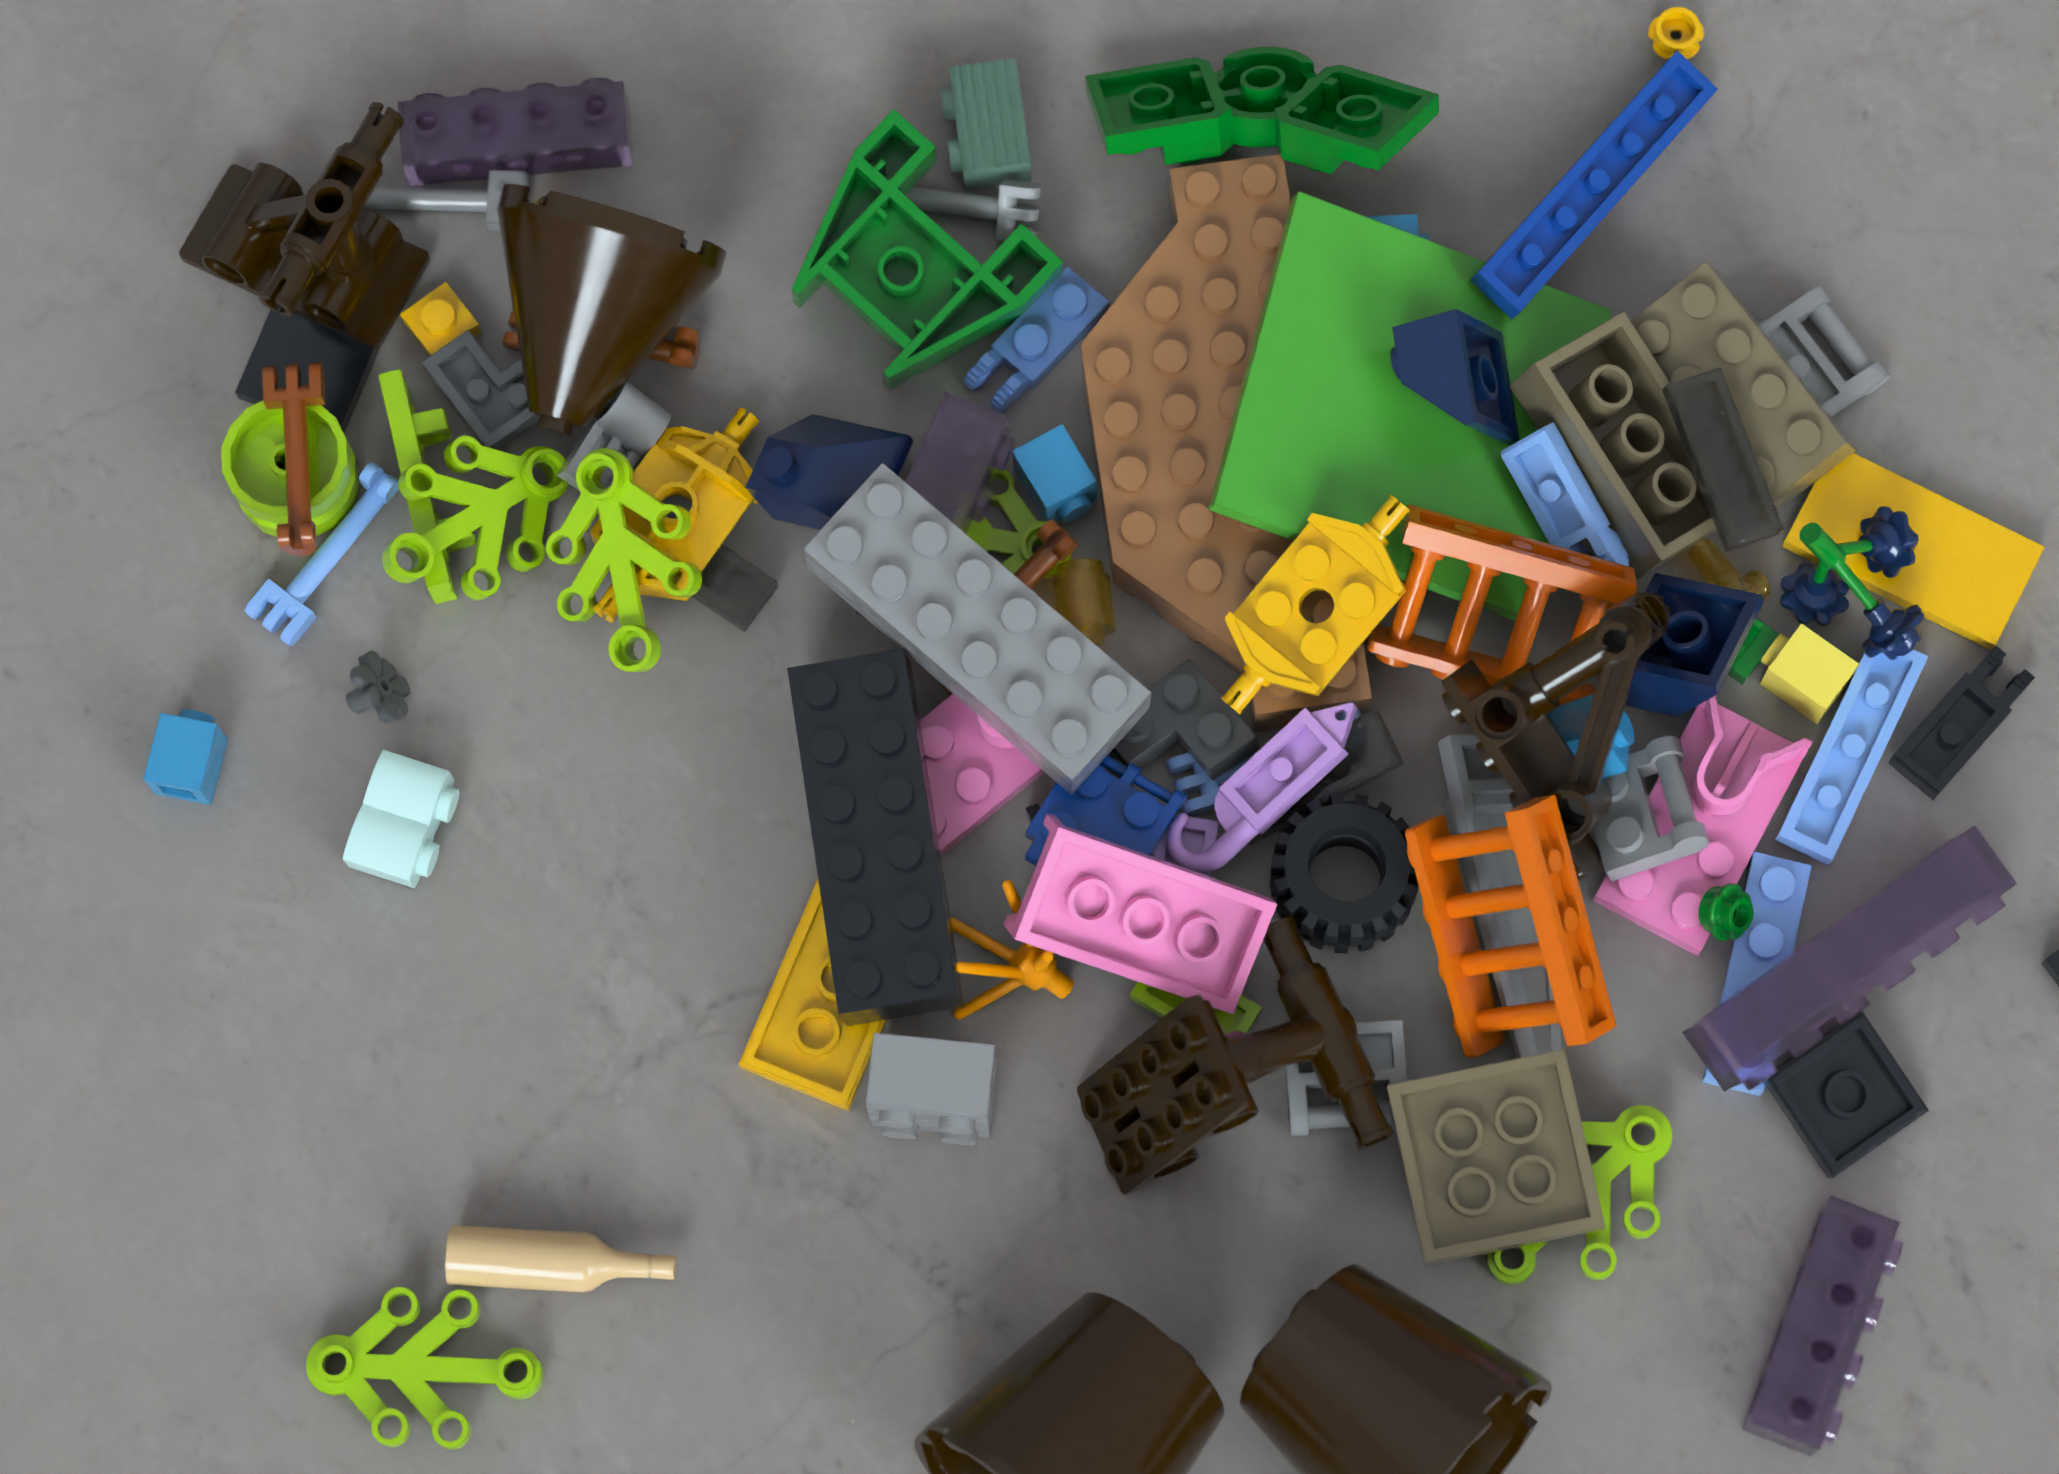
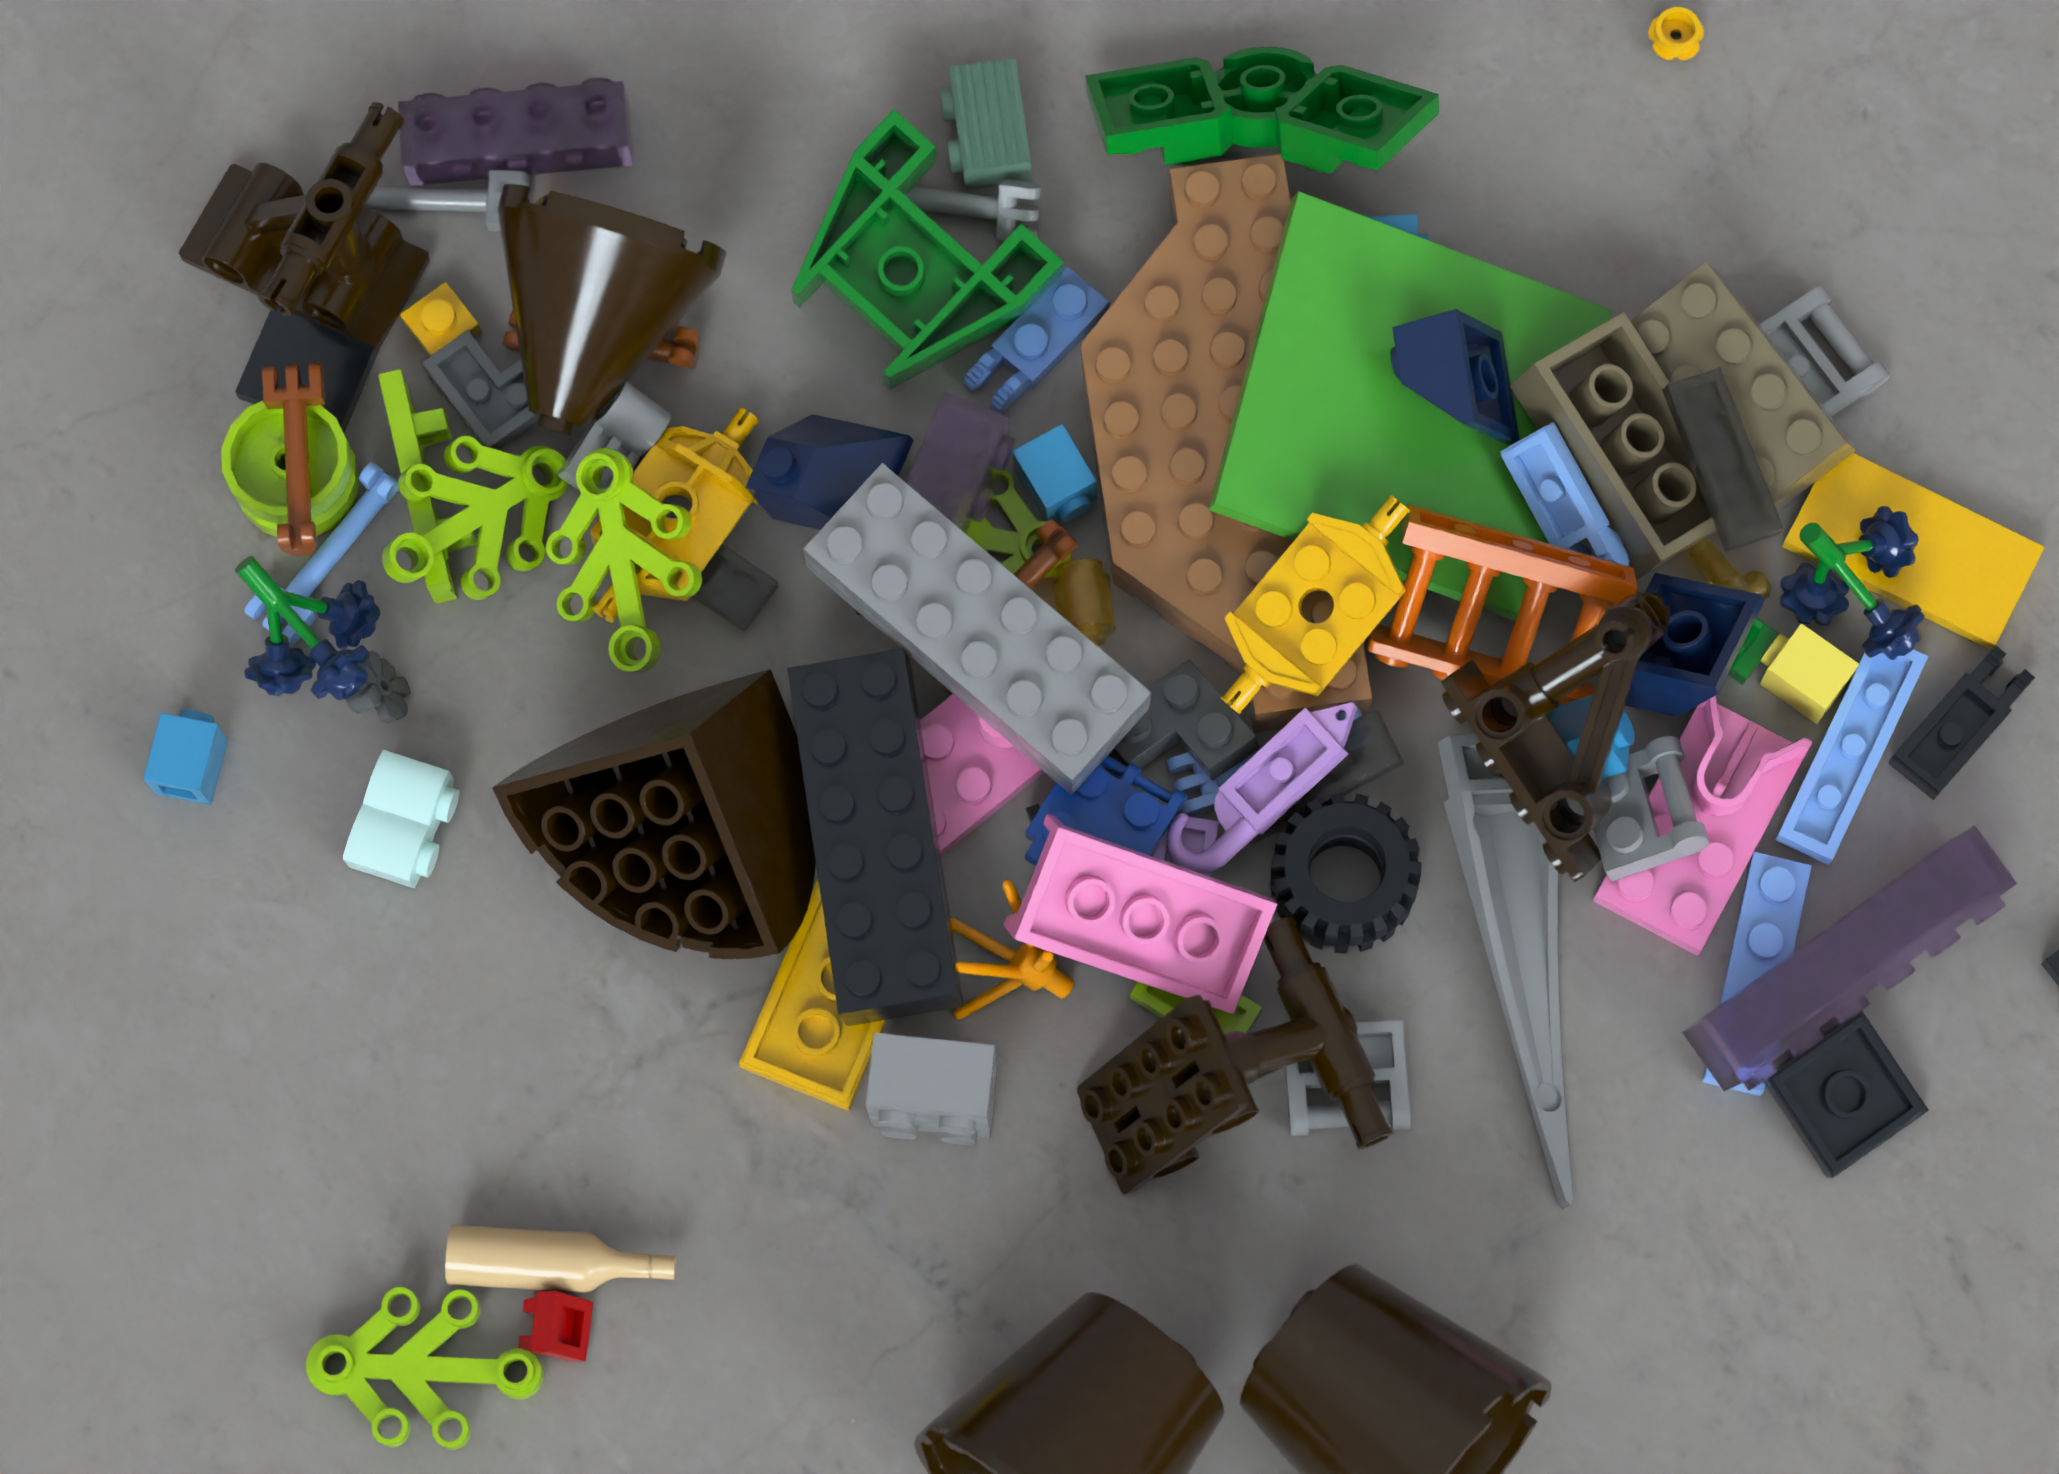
(285, 669): none -> dark blue plant
(559, 1326): none -> red tile
(679, 821): none -> dark brown brick
(1495, 1157): dark tan plate -> none
(1558, 914): orange fence -> none
(1593, 185): blue plate -> none
(1606, 1169): lime plant -> none
(1726, 912): green plate -> none
(1822, 1326): clear purple brick -> none

